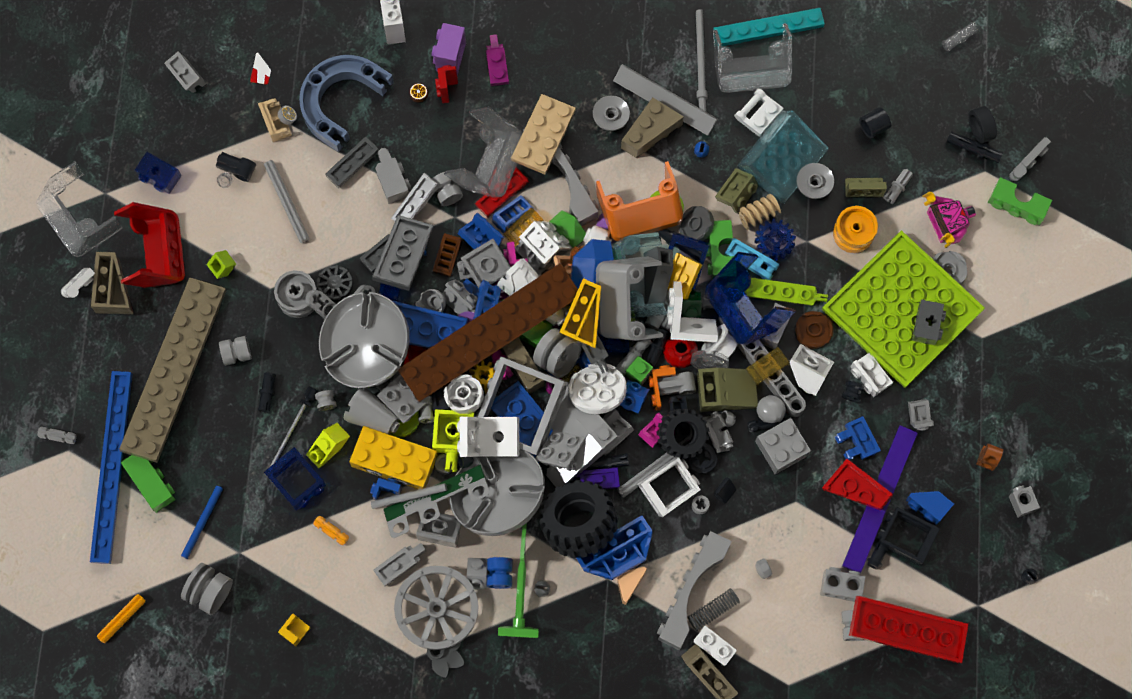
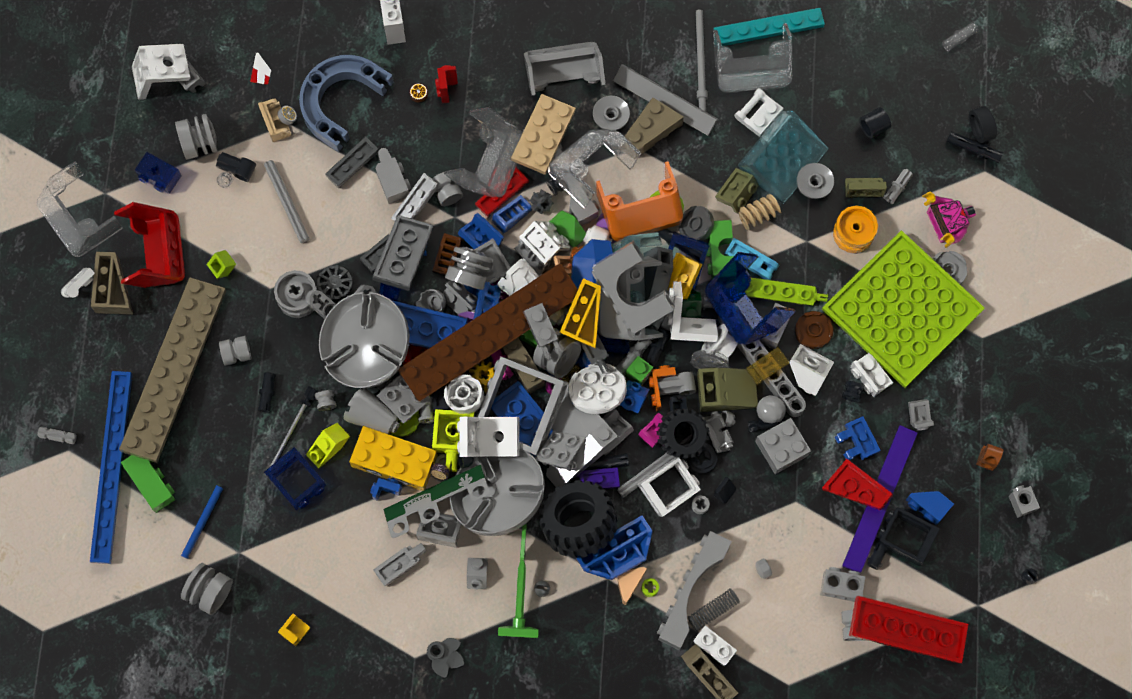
(121, 618): light orange axle -> none
(149, 66): none -> white bracket
(196, 136): none -> light grey wheel
(331, 530): light orange axle -> none
(409, 496): light grey bar -> none
(421, 574): light grey wheel -> none
(439, 472): none -> tile
(449, 46): medium lavender brick -> none
(469, 267): none -> light grey wheel
(496, 62): magenta hinge -> none
(499, 572): blue wheel -> none
(509, 254): dark pink bracket -> none
(519, 223): clear yellow slope -> none
(541, 201): none -> dark grey gear
(542, 329): none -> light grey hinge
(554, 187): none -> black bush
(564, 64): none -> light grey windscreen
(569, 167): none -> clear windscreen
(635, 315): none -> light grey arch
(645, 591): none -> lime bush
(677, 359): red piece -> none
(705, 150): blue hinge -> none
(782, 238): clear blue gear -> none
(928, 311): dark grey brick -> none
(1004, 198): bright green arch -> none
(1020, 170): light grey hinge -> none

